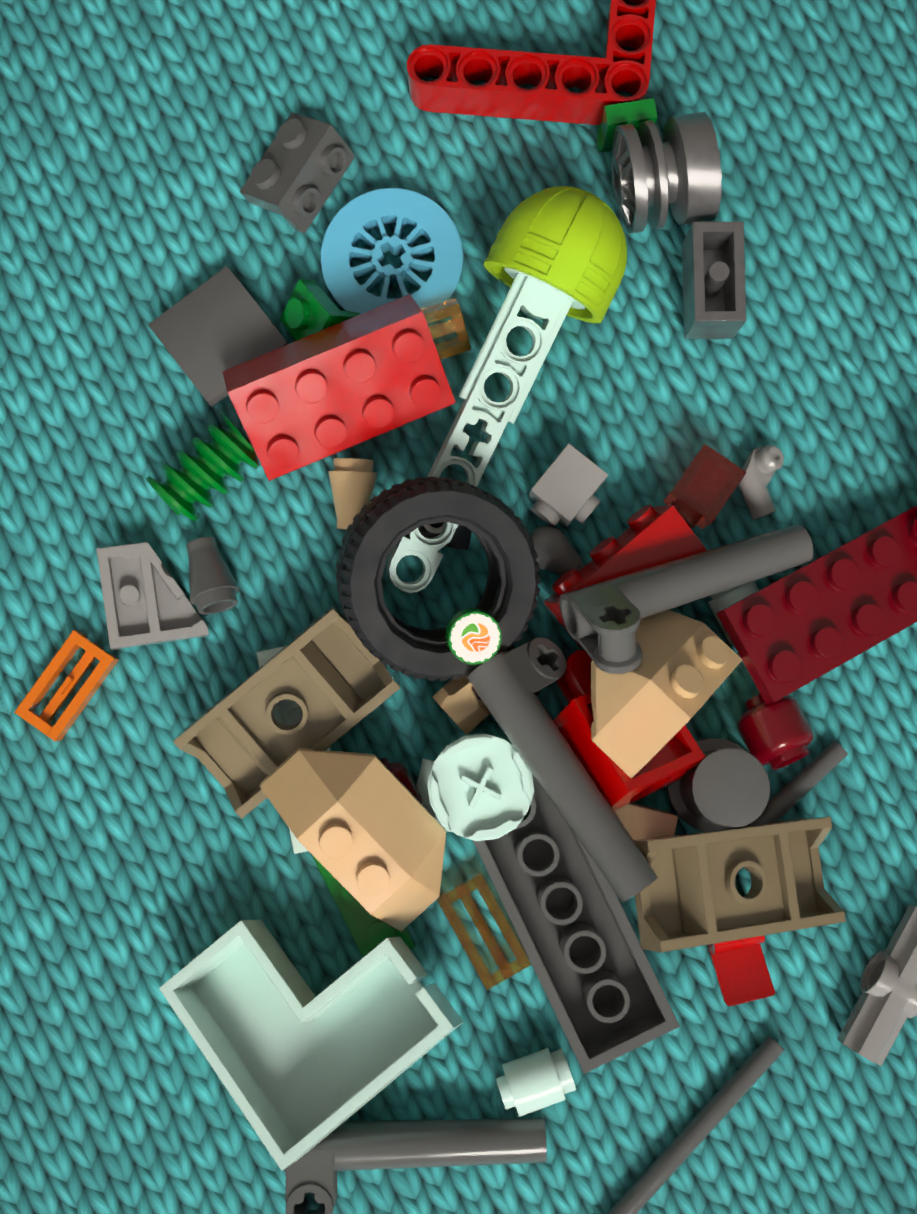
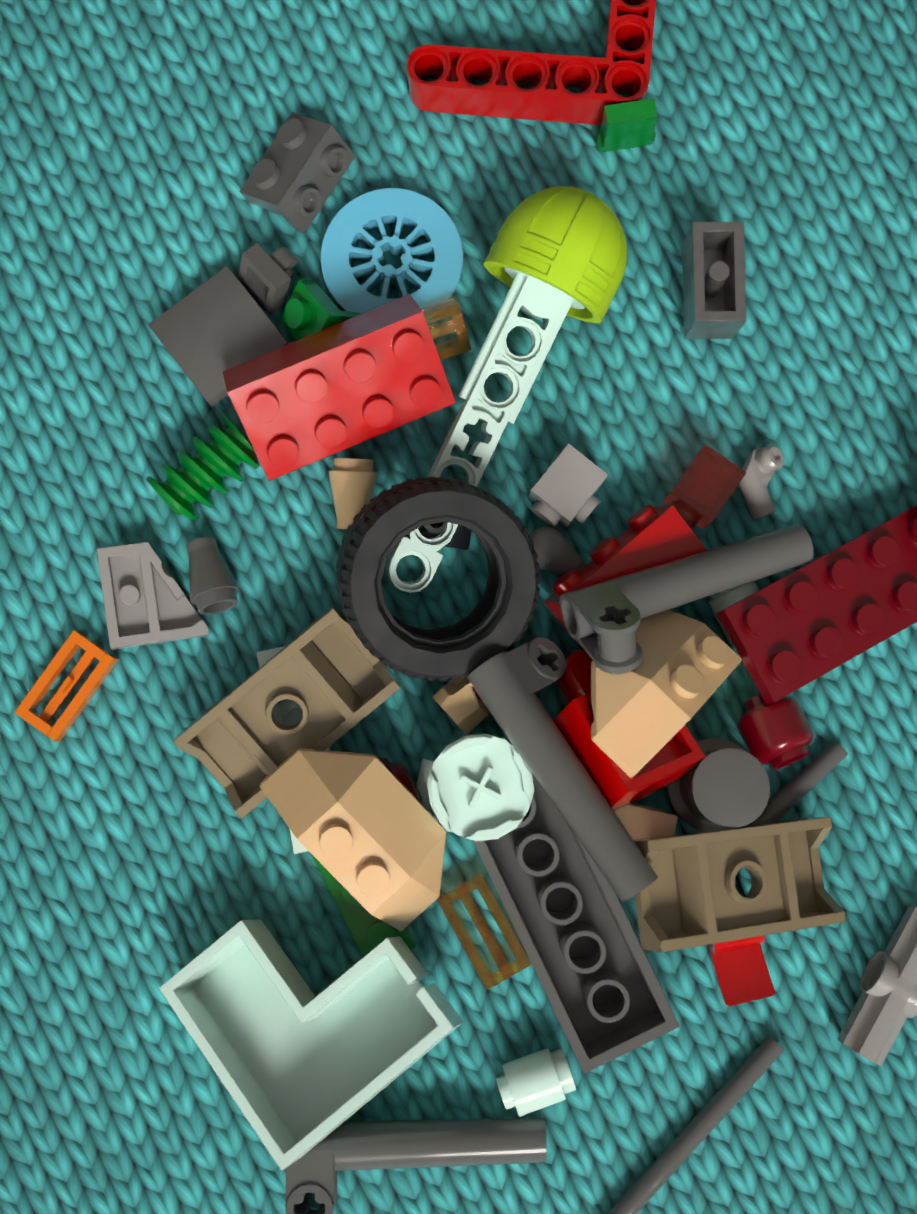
(267, 276): none -> dark grey tile
(473, 636): tile -> none
(674, 172): flat silver wheel -> none

